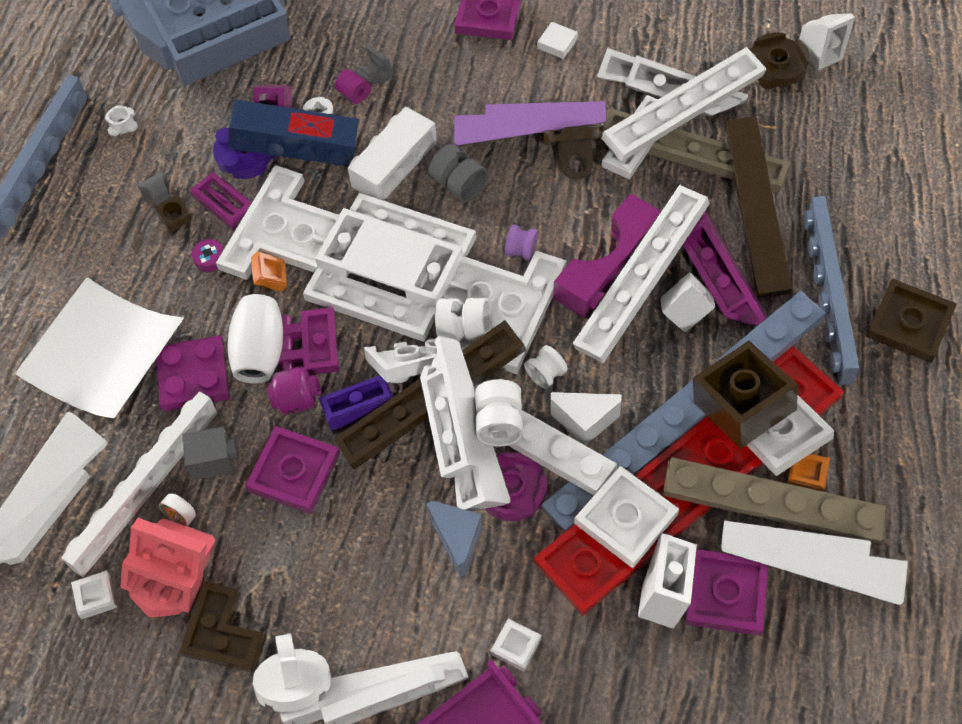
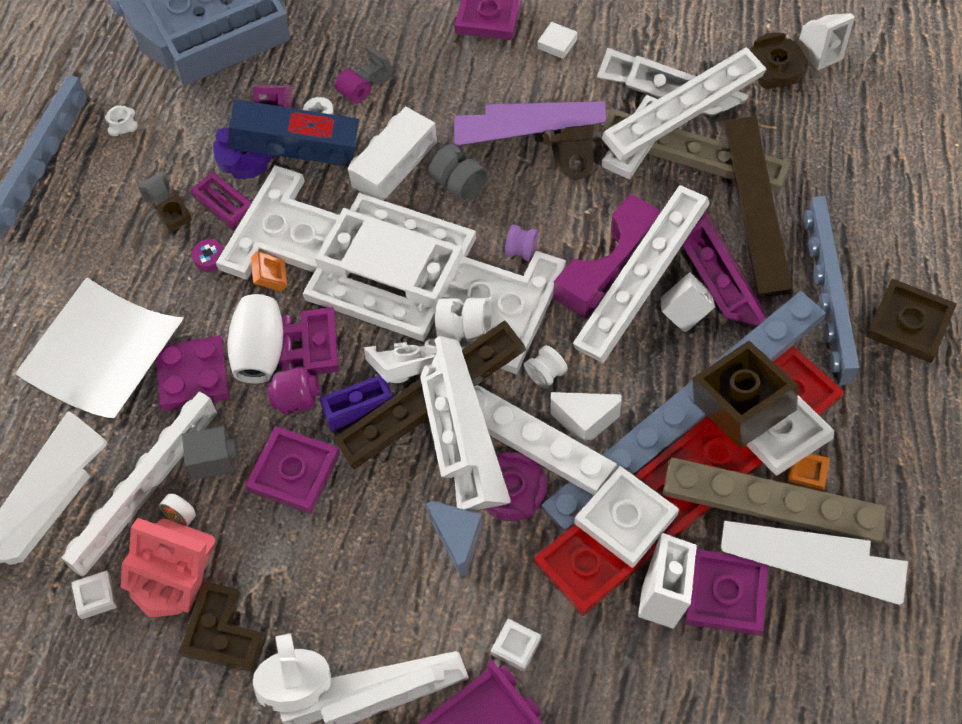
(498, 413): white wheel -> none

